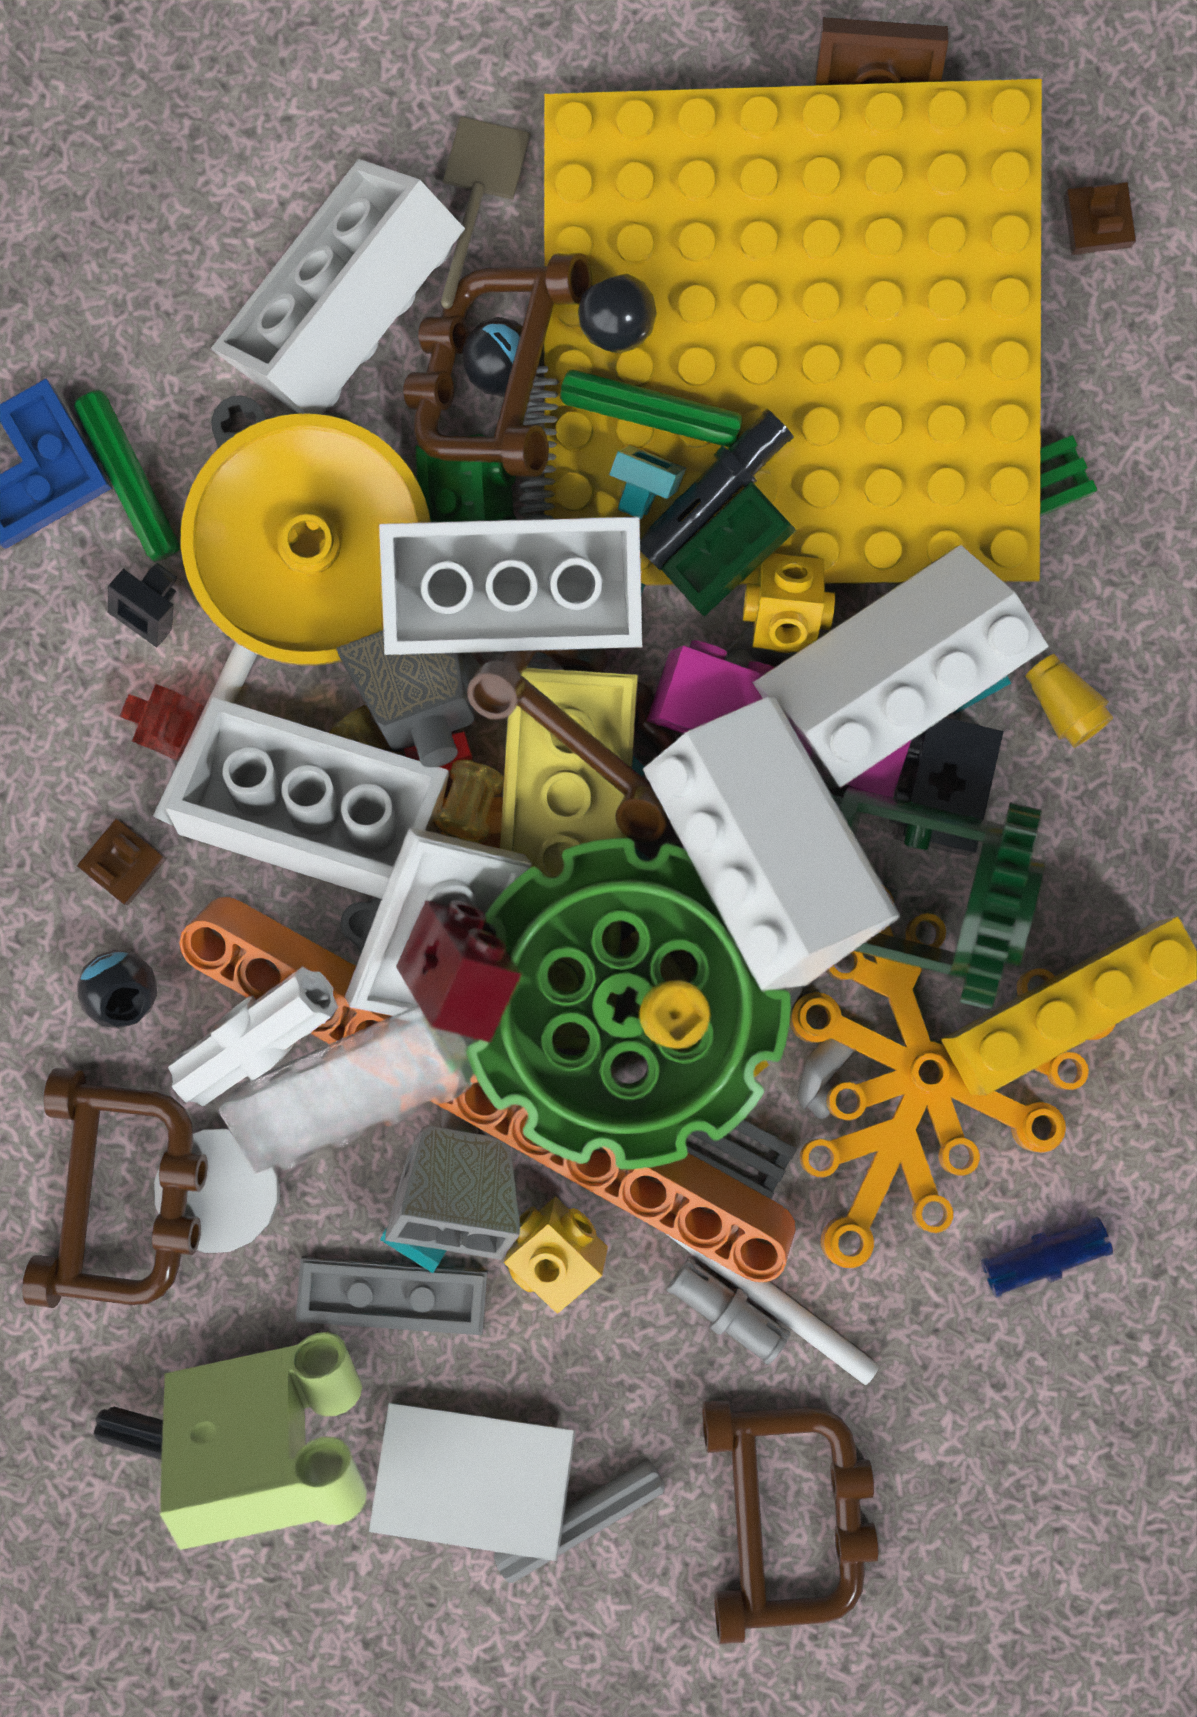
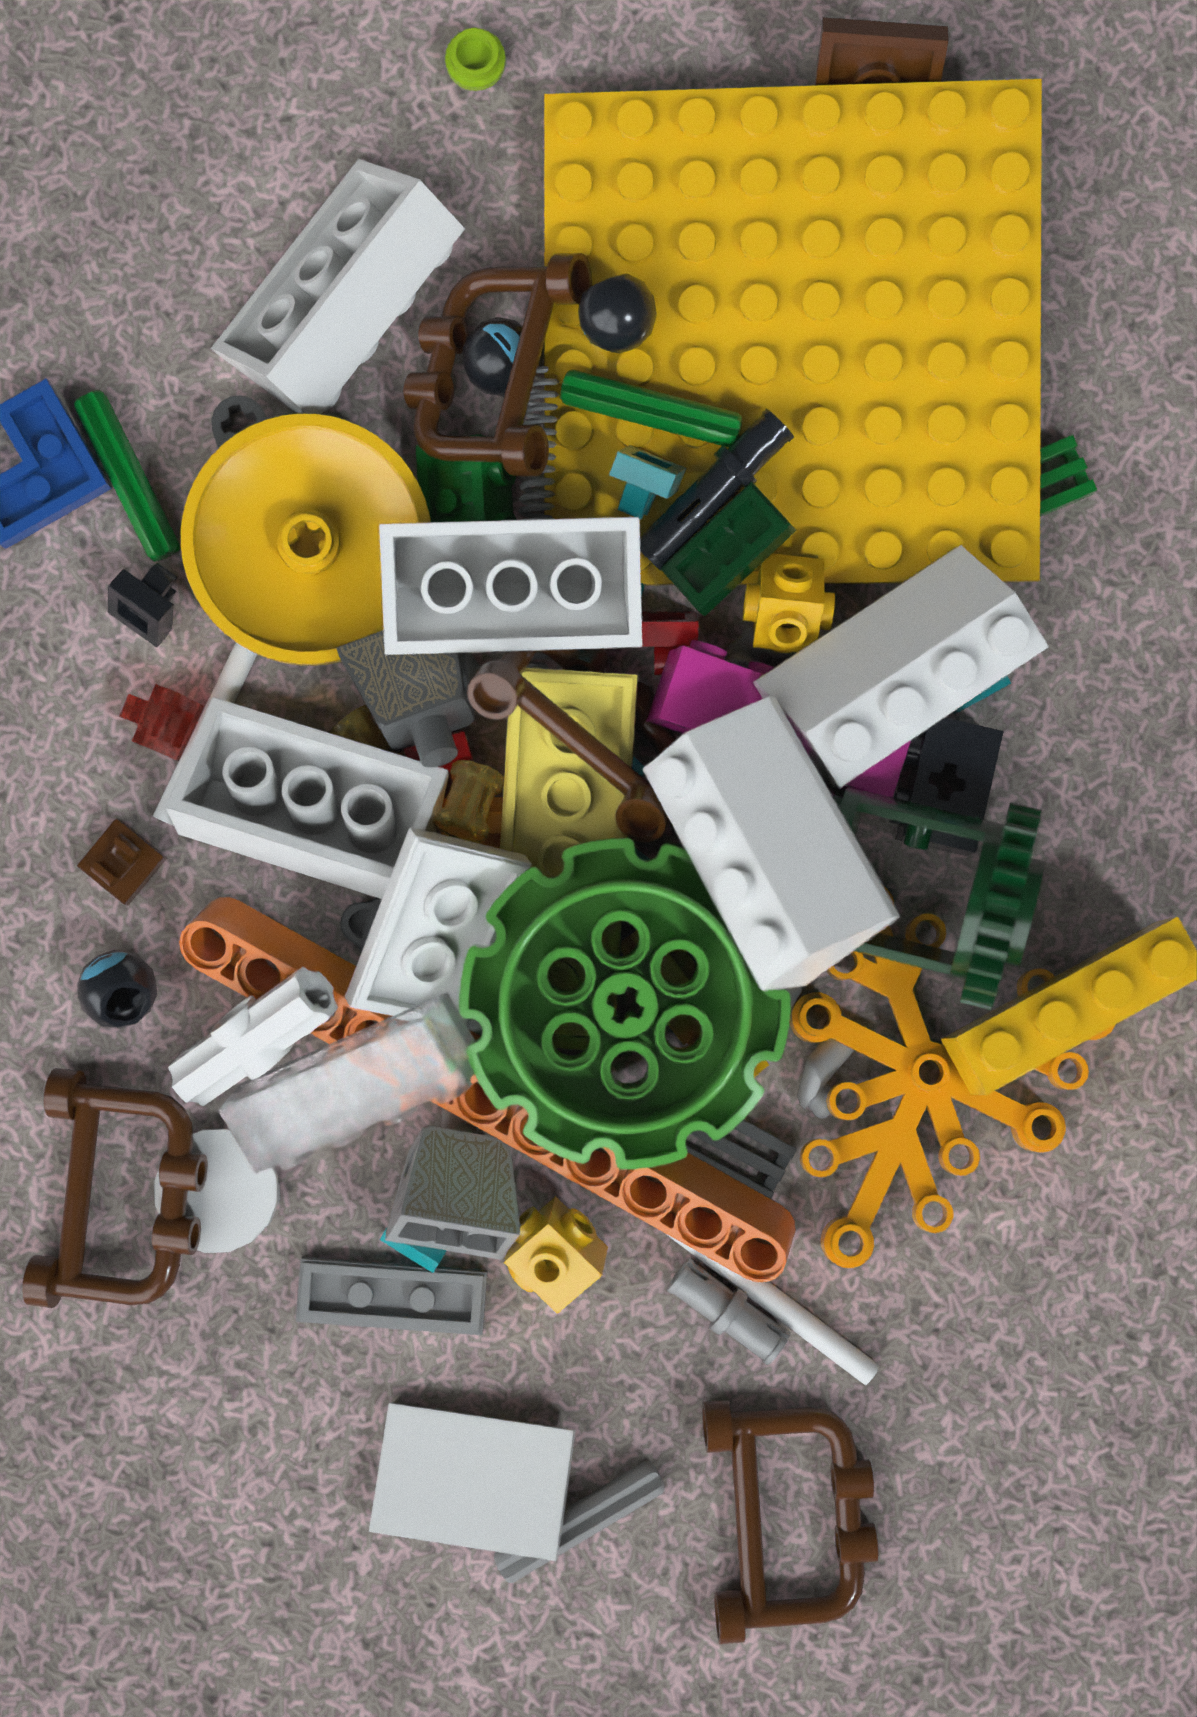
(239, 1444): yellowish green piece -> none
(458, 970): dark red brick -> none
(475, 59): none -> lime plate
(485, 161): dark tan piece -> none
(666, 632): none -> red tile
(674, 1014): yellow tile -> none
(1047, 1257): clear blue pin -> none
(1068, 701): yellow cone -> none
(1099, 218): reddish brown tile -> none

